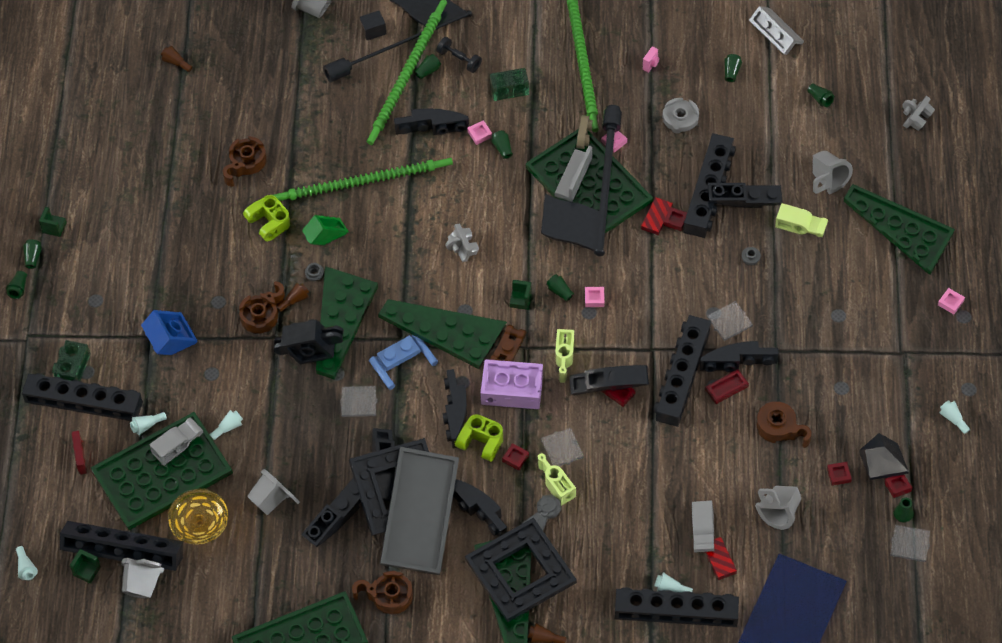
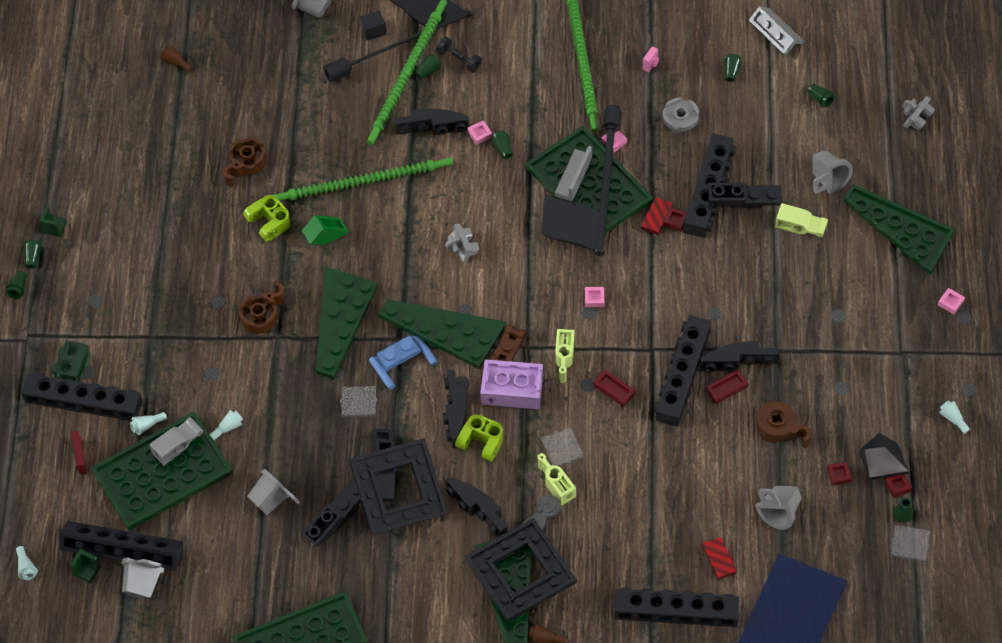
(168, 332): blue slope -> none
(194, 507): clear yellow dish -> none
(297, 294): reddish brown cone -> none
(308, 341): black brick -> none
(314, 267): dark grey plate -> none
(380, 588): reddish brown piece -> none
(419, 511): dark grey tile -> none
(509, 84): clear green brick -> none
(515, 456): dark red plate -> none
(521, 294): dark green panel -> none
(559, 287): dark green cone -> none
(585, 126): dark tan plate -> none
(609, 378): black slope -> none
(667, 583): light aqua cone -> none
(703, 526): light grey piece -> none
(730, 321): clear piece -> none
(750, 260): dark grey plate -> none

